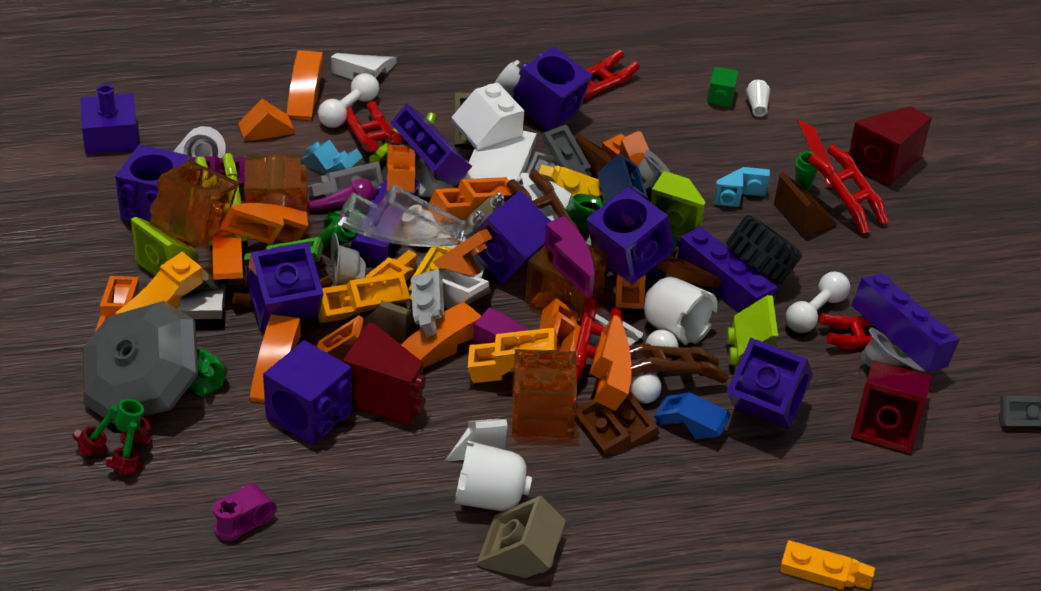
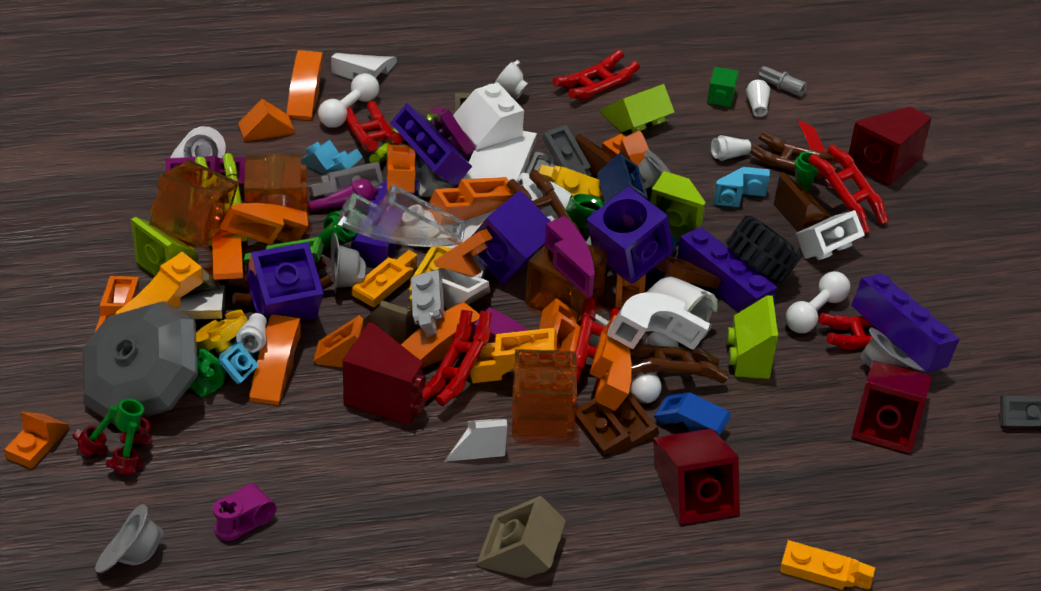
(36, 439): none -> orange slope
(108, 121): dark purple brick -> none
(133, 543): none -> light grey piece
(139, 178): dark purple brick -> none
(219, 334): none -> yellow plate
(238, 361): none -> medium azure slope
(253, 333): none -> white cone
(308, 392): dark purple brick -> none
(362, 296): light orange slope -> none
(449, 127): none -> magenta wing
(459, 345): none -> red piece
(482, 213): piece -> none
(492, 478): white cylinder -> none
(551, 88): dark purple brick -> none
(639, 109): none -> lime slope
(659, 314): none -> white arch
(698, 475): none -> dark red slope
(729, 147): none -> white cone
(770, 383): dark purple brick -> none
(783, 81): none -> light grey axle
(787, 151): none -> reddish brown piece
(830, 234): none -> white brick

